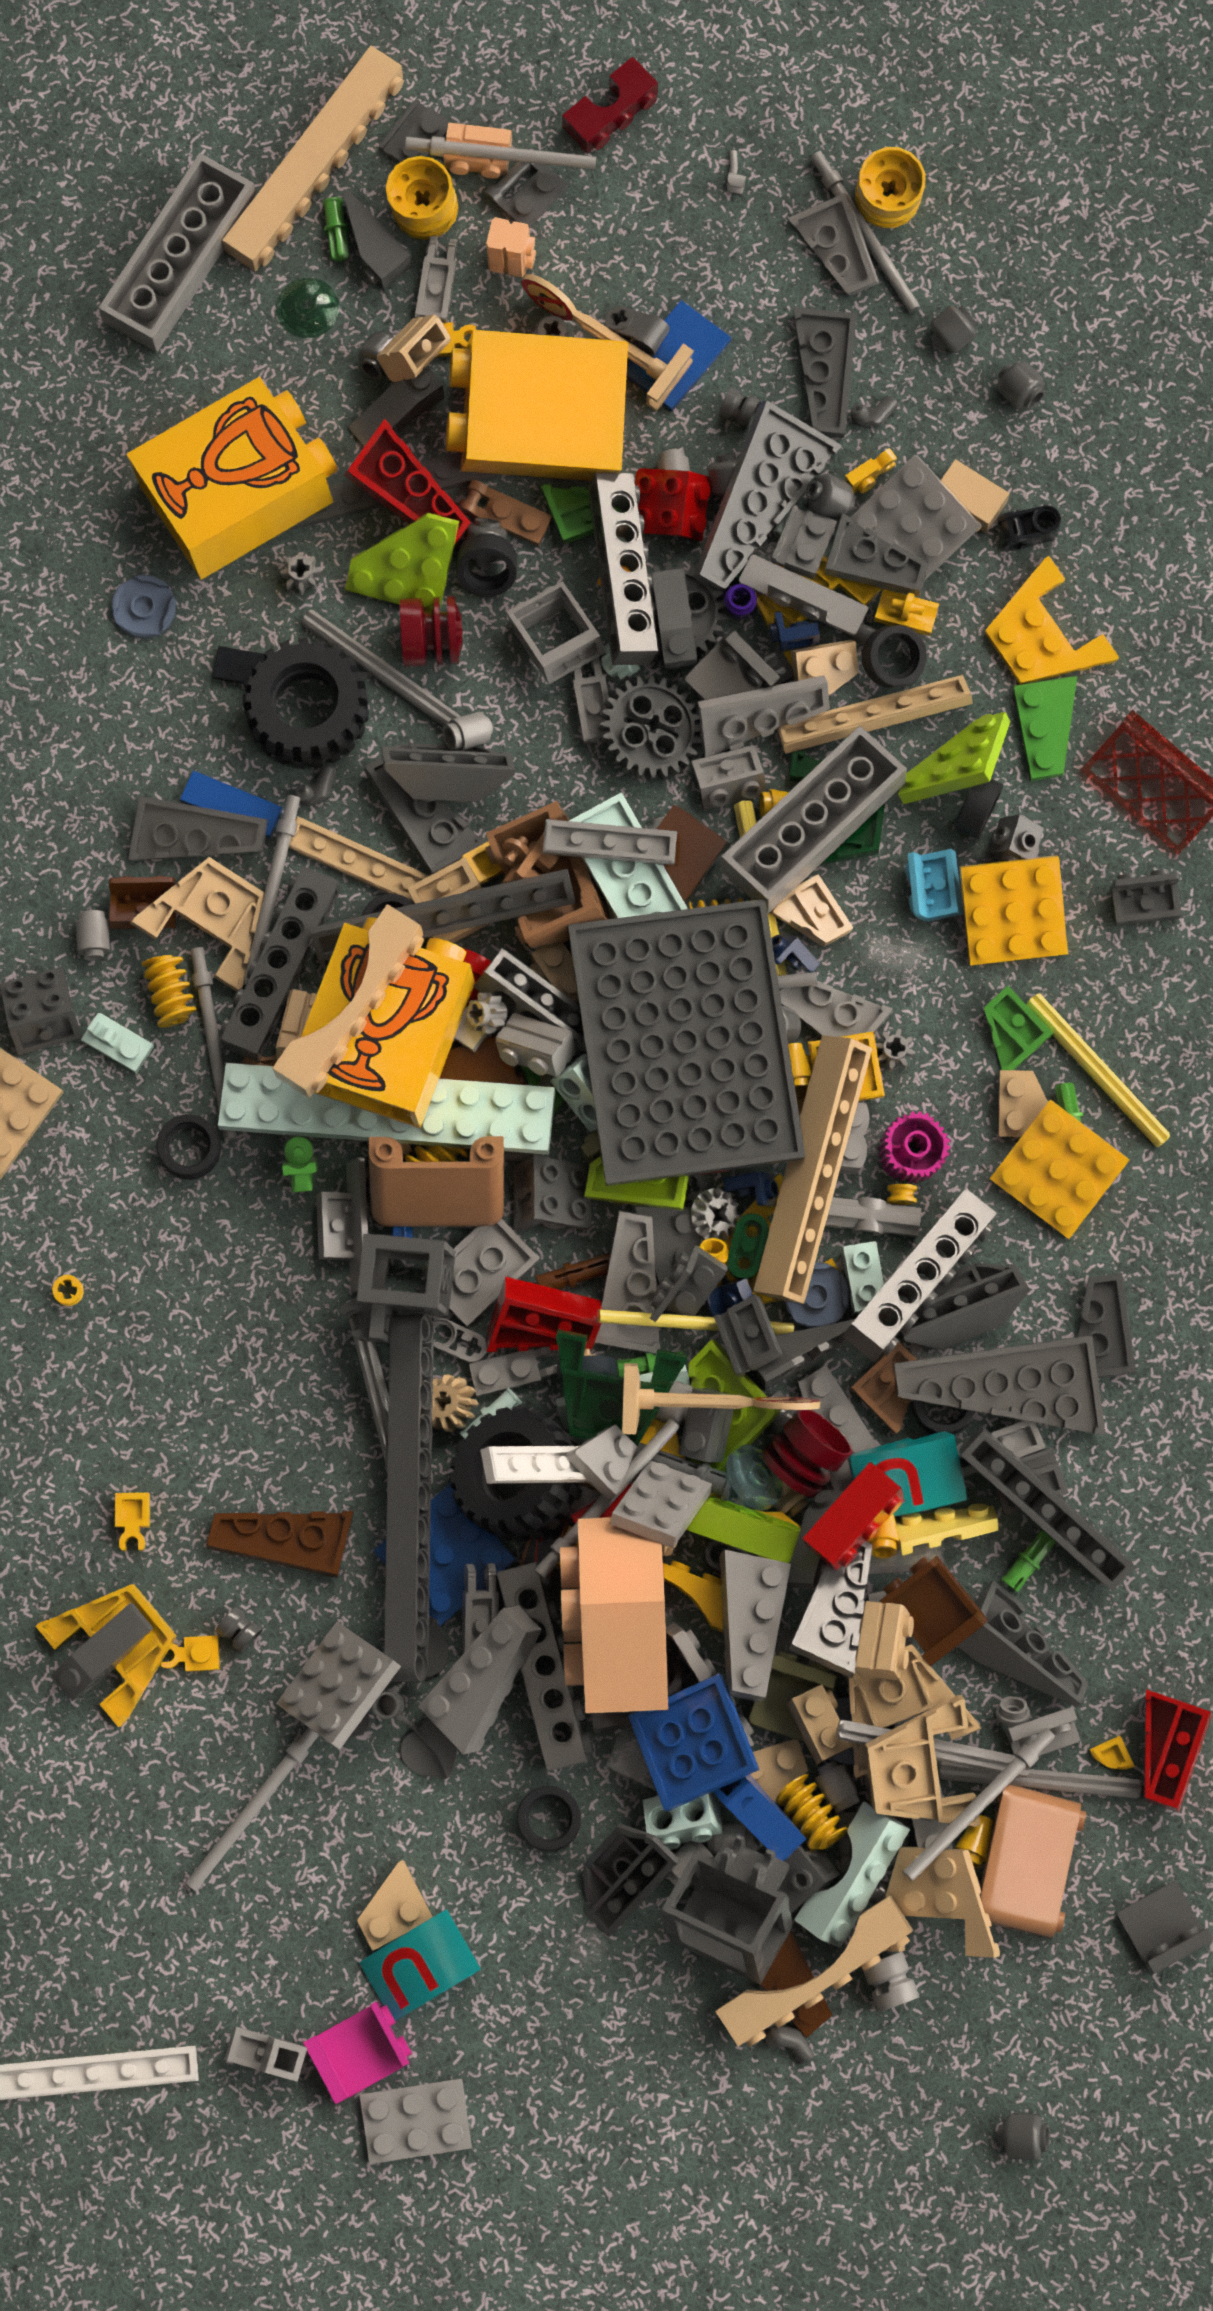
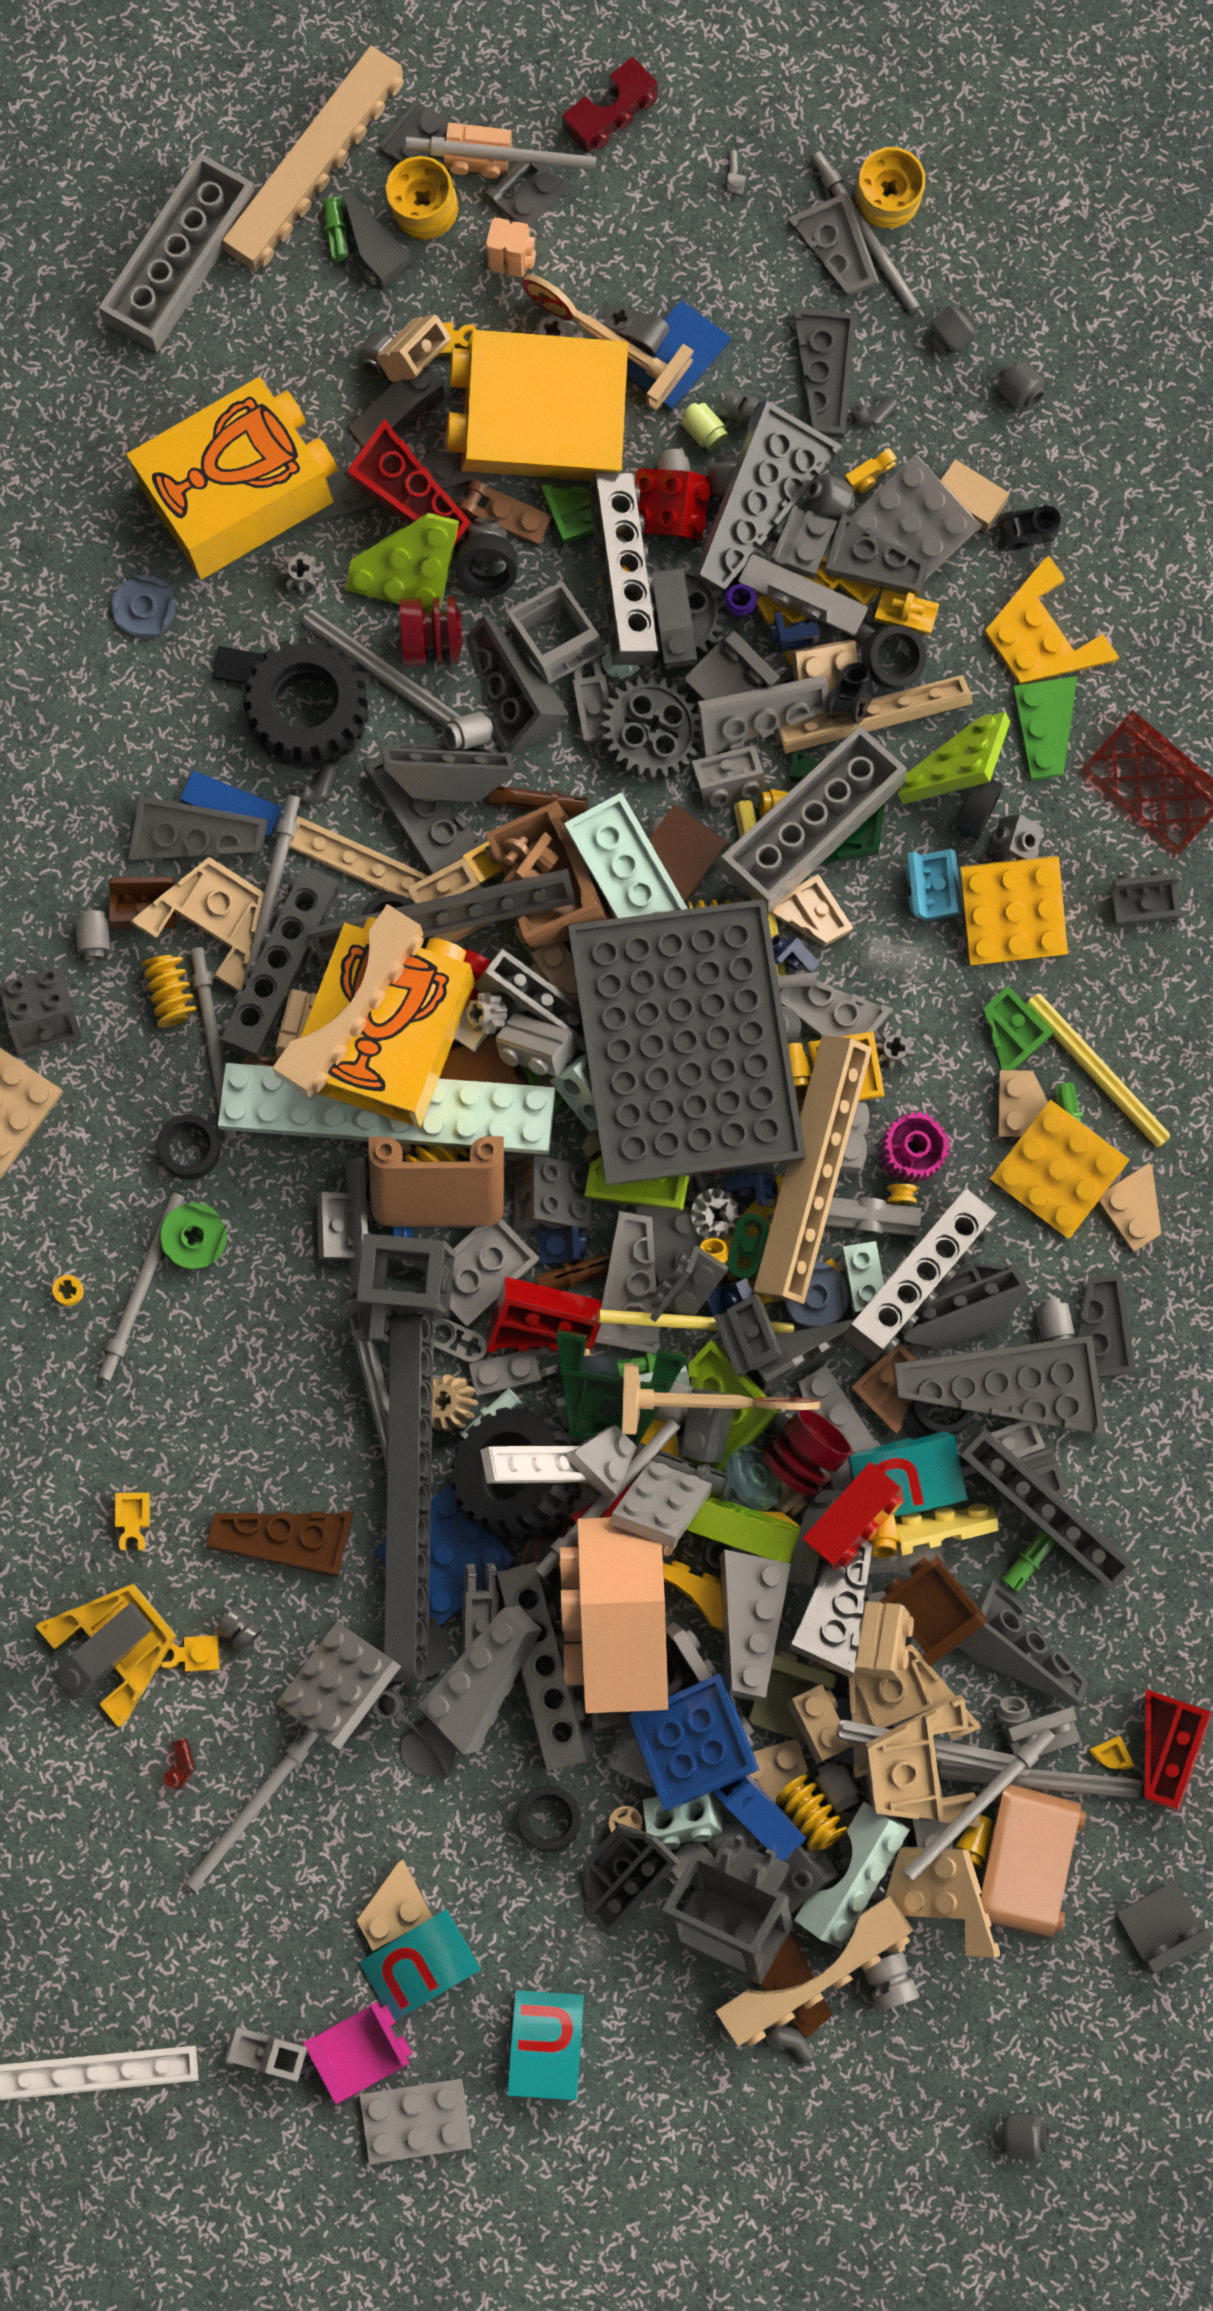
(117, 1042): light aqua plate -> none
(117, 1346): none -> light grey bar
(183, 1766): none -> clear red arm
(209, 1227): none -> bright green plate
(300, 1164): bright green hips -> none
(307, 321): clear green dish -> none
(437, 281): light grey hinge -> none
(521, 698): none -> dark grey wedge
(535, 800): none -> reddish brown pin
(546, 2045): none -> teal slope
(561, 1246): none -> dark blue bracket
(609, 842): light grey tile -> none
(627, 1816): none -> tan wheel
(704, 426): none -> yellowish green brick
(851, 693): none -> black piece
(1054, 1320): none -> light grey brick
(1134, 1208): none -> tan wing

